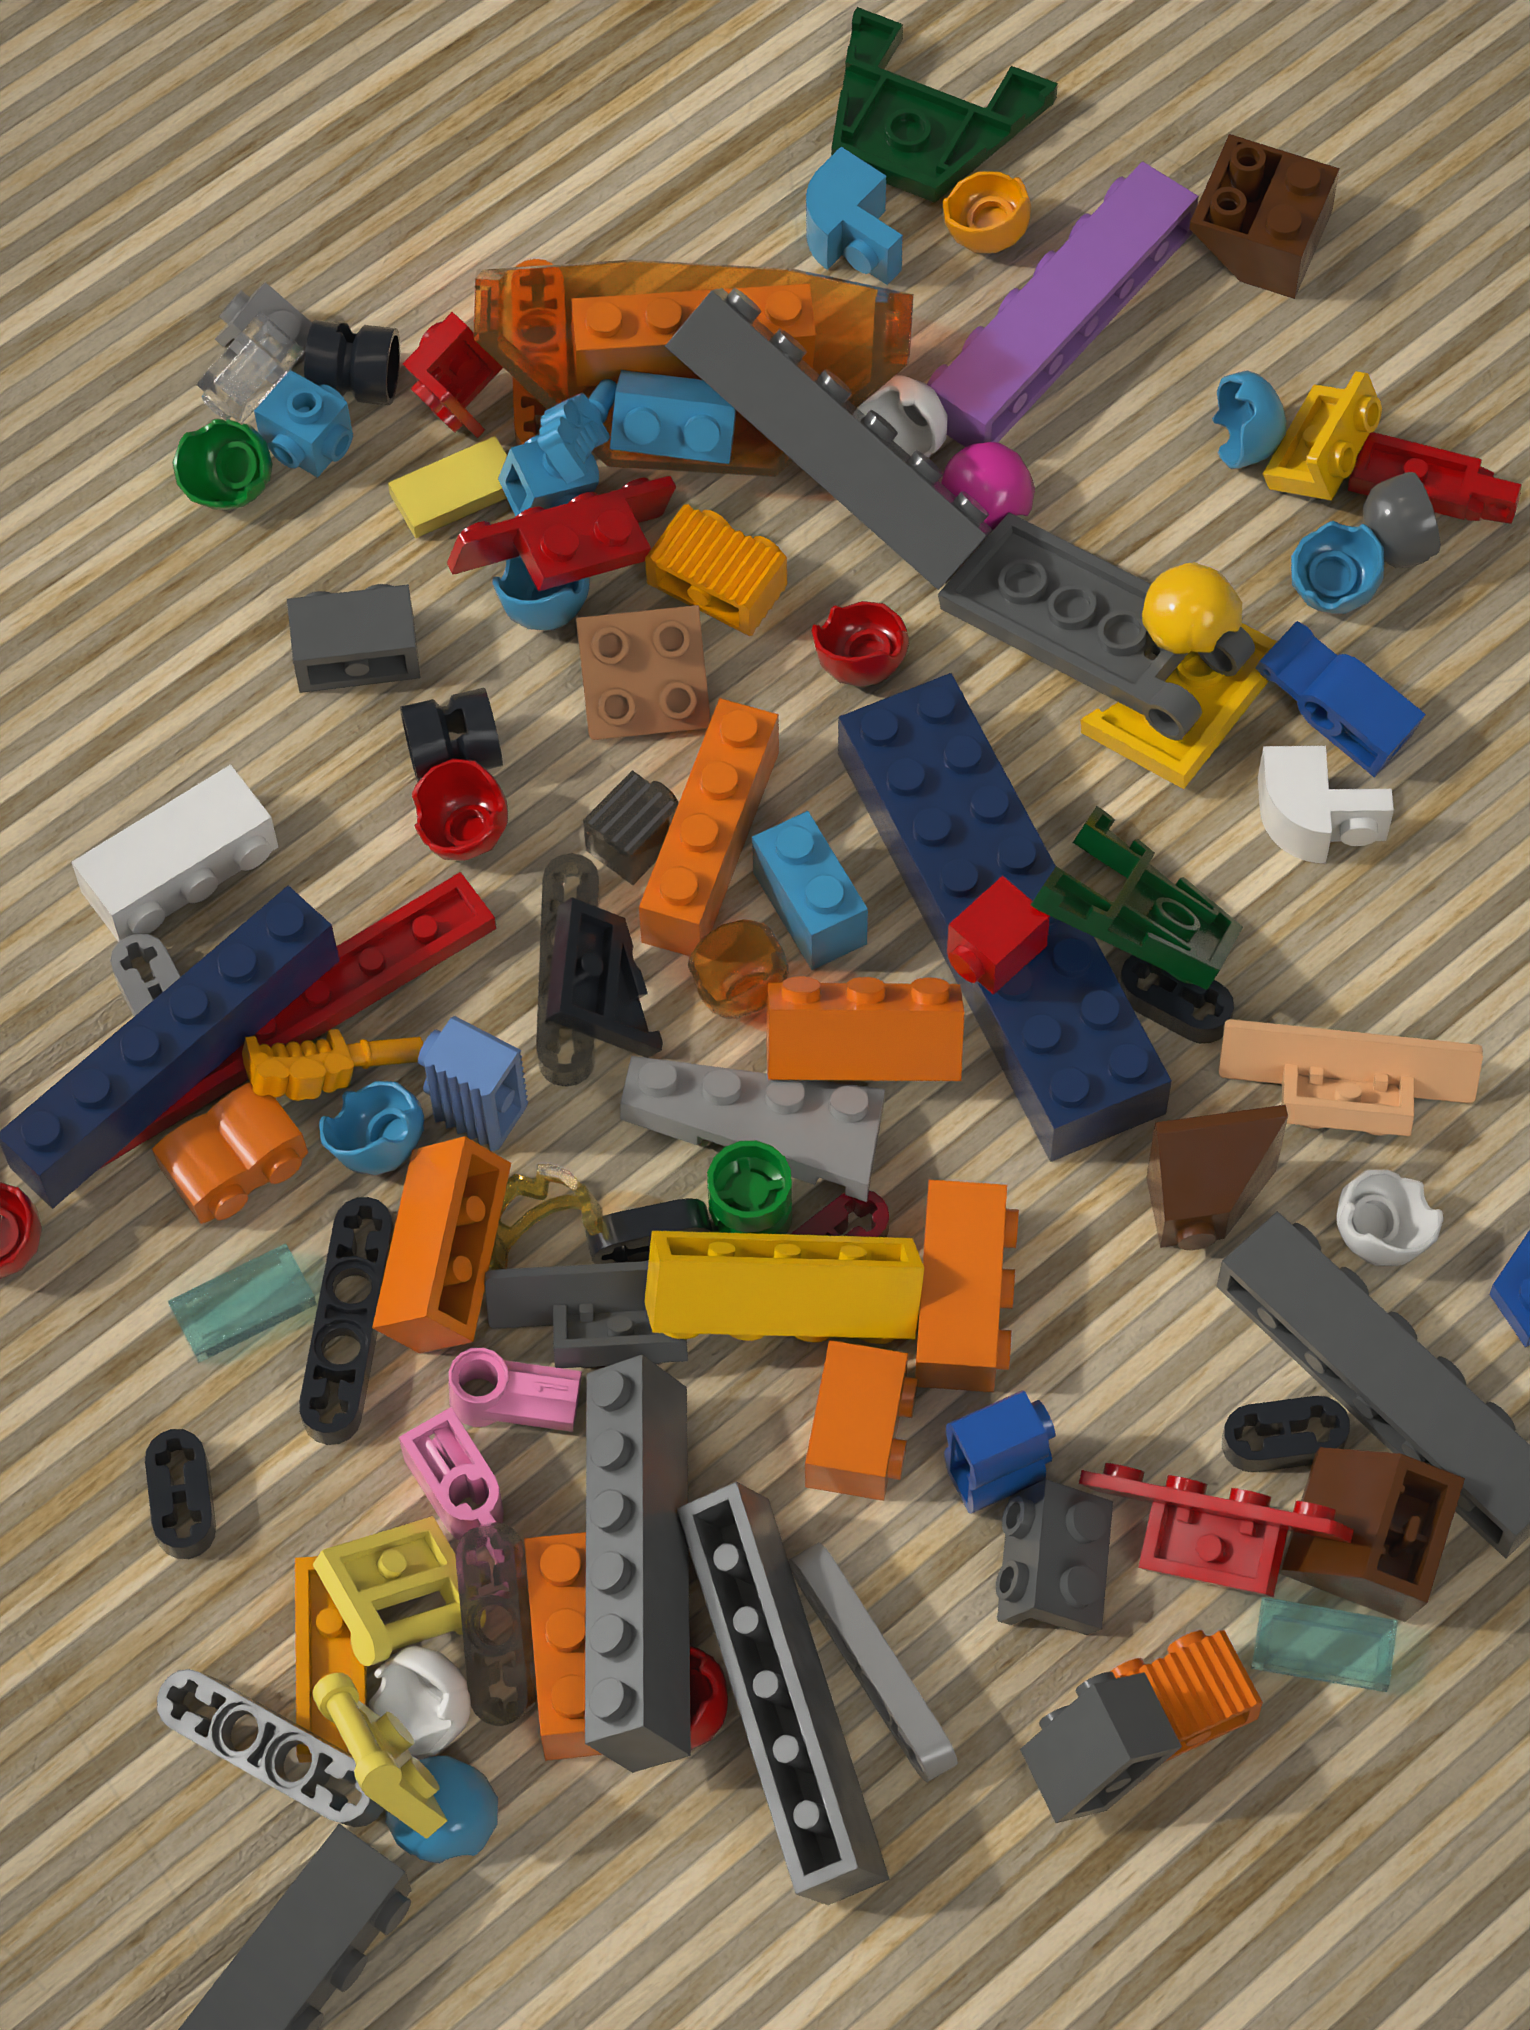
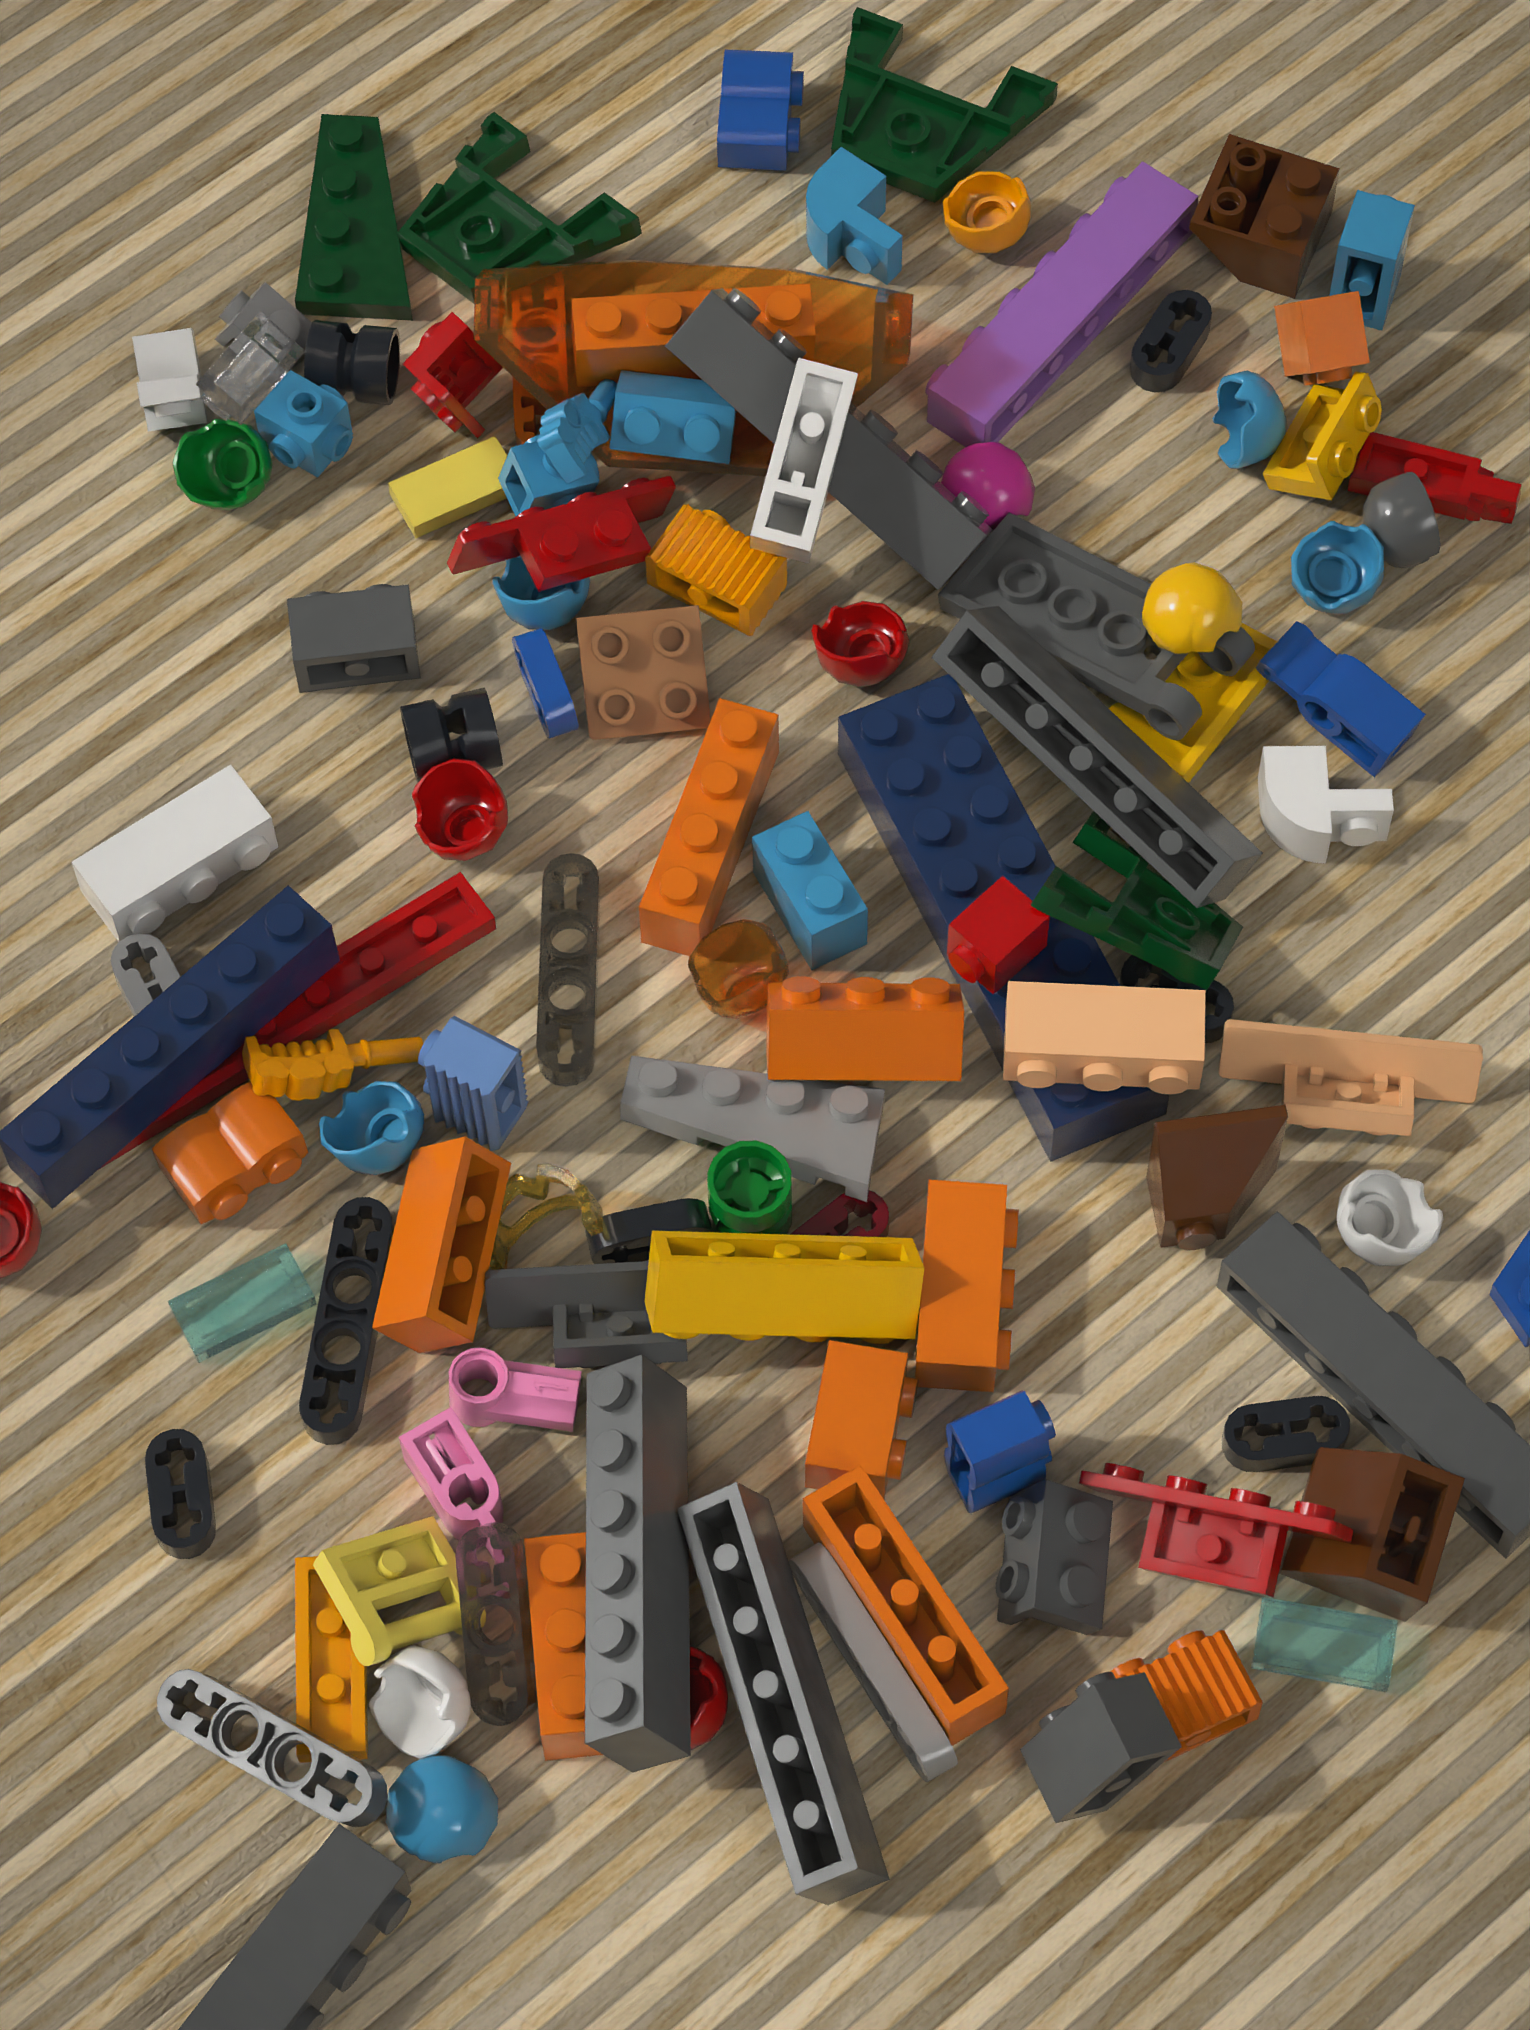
(168, 379): none -> white brick
(351, 233): none -> dark green wing
(381, 1756): light yellow plate -> none
(484, 225): none -> dark green wing
(545, 683): none -> blue beam
(597, 981): black wing -> none
(630, 826): clear smoke brick -> none
(757, 108): none -> blue brick
(803, 460): none -> white slope
(906, 1604): none -> orange brick
(912, 411): white hair -> none
(1097, 755): none -> dark grey brick
(1104, 1036): none -> light nougat brick
(1160, 335): none -> black beam
(1322, 337): none -> orange brick
(1372, 253): none -> dark azure brick

